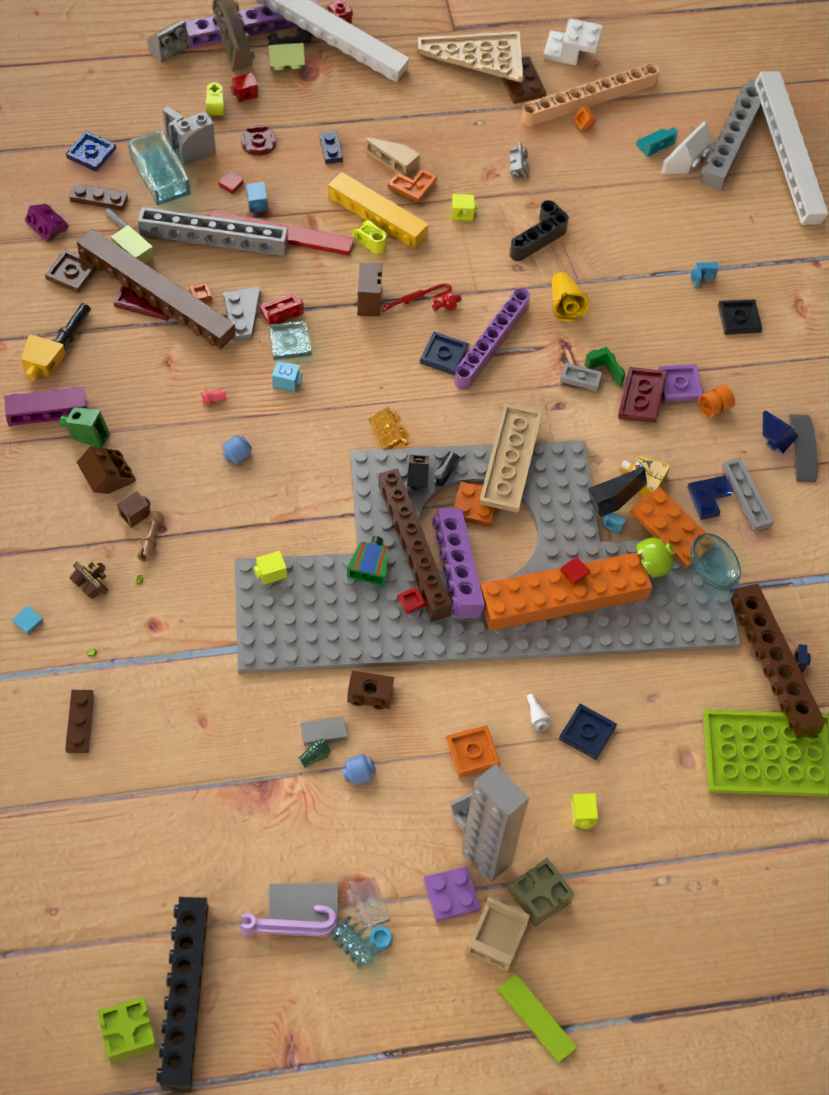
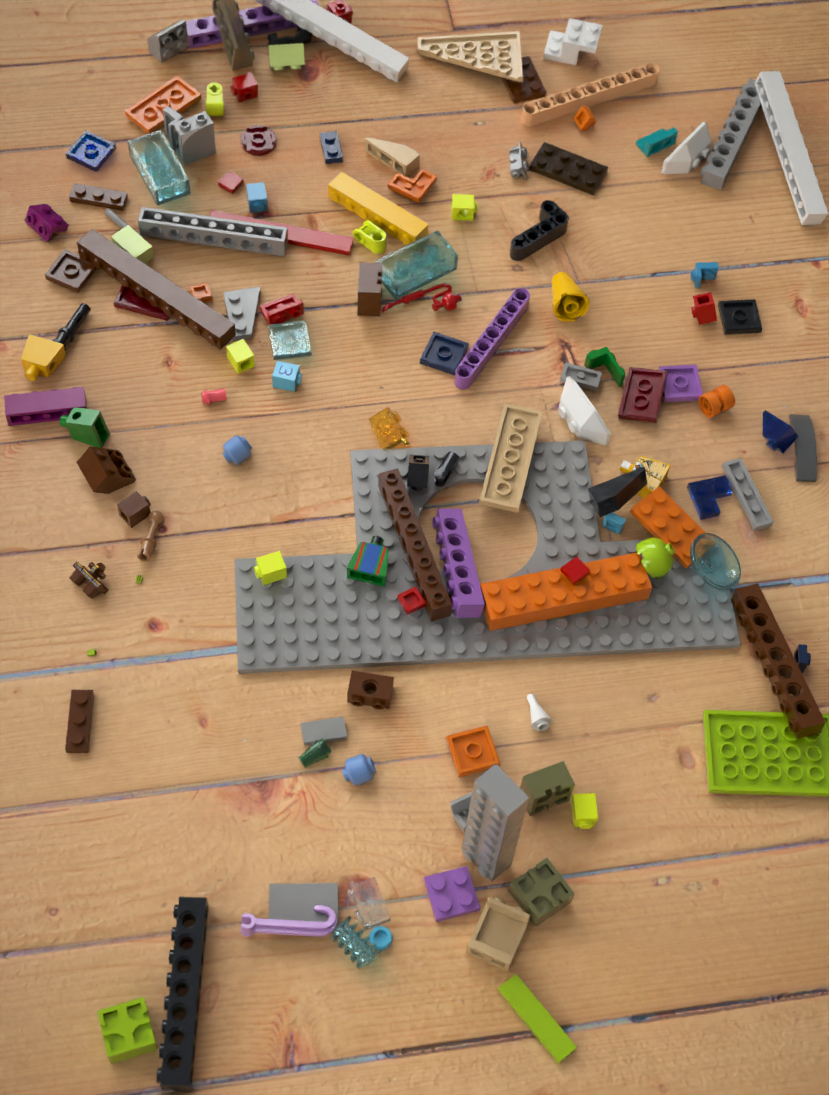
(27, 620): medium azure tile -> none
(149, 110): none -> orange plate
(240, 356): none -> neon yellow brick
(417, 264): none -> clear light blue brick
(468, 500): orange plate -> none
(547, 786): none -> olive piece
(568, 168): none -> dark brown plate
(582, 415): none -> white wedge
(587, 731): dark blue tile -> none
(704, 308): none -> red brick

